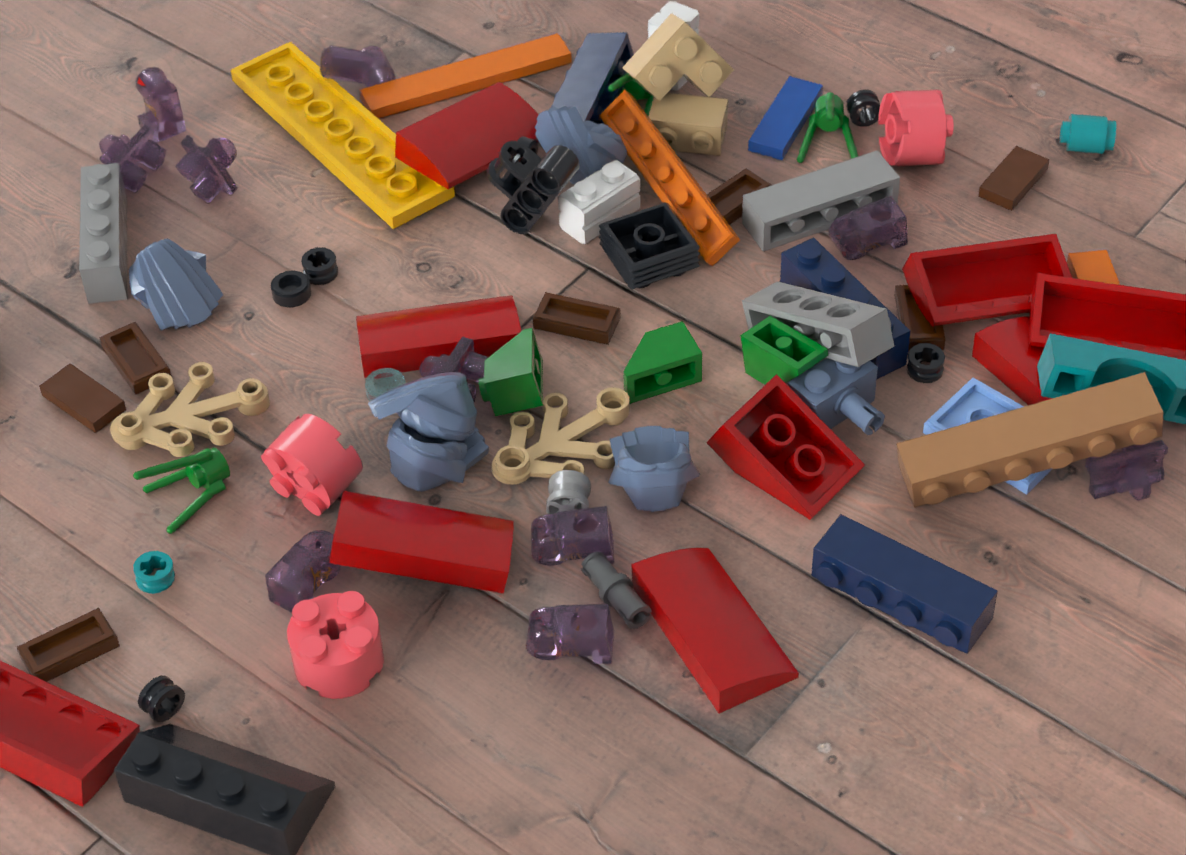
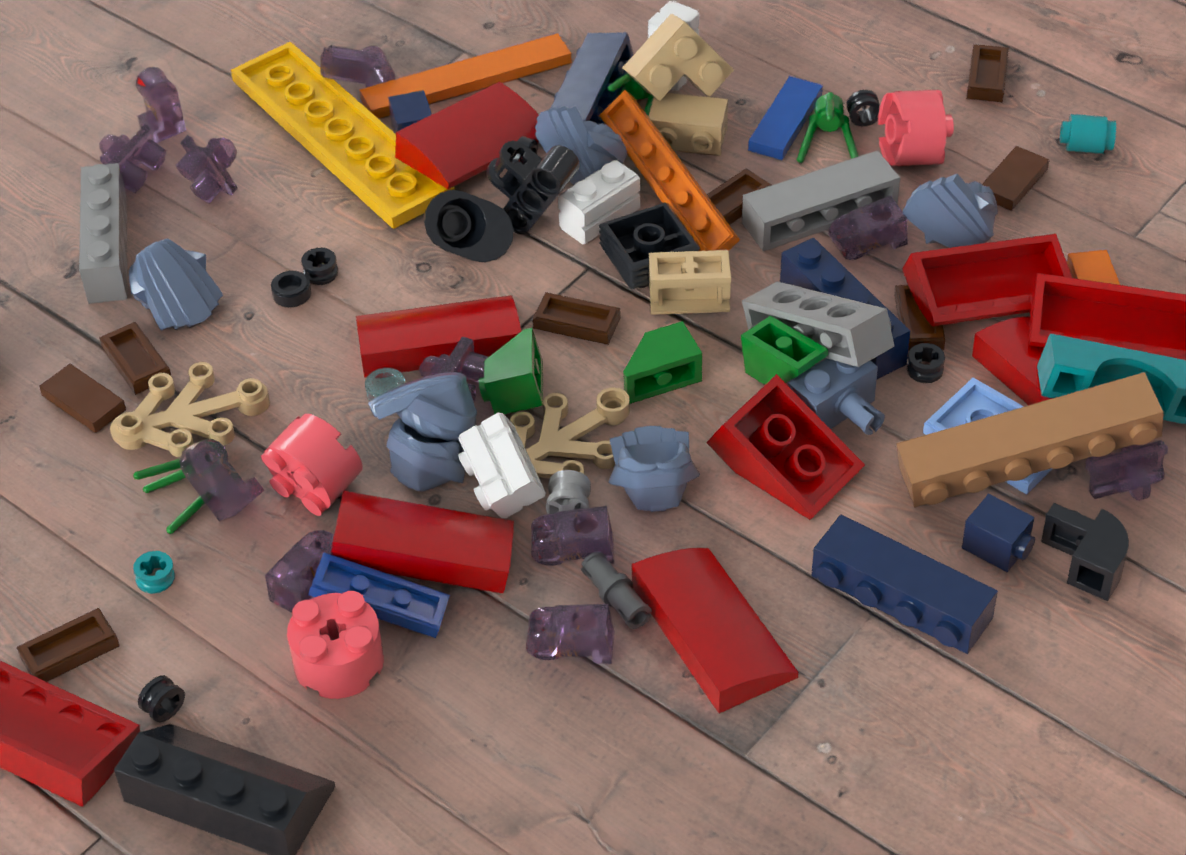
(216, 480): none -> clear purple leg
(389, 596): none -> blue tile
(408, 109): none -> dark blue brick
(468, 226): none -> black piece
(500, 465): none -> white brick
(689, 282): none -> tan hinge
(953, 211): none -> sand blue hair
(987, 73): none -> reddish brown tile
(998, 533): none -> dark blue brick
(1095, 546): none -> black brick

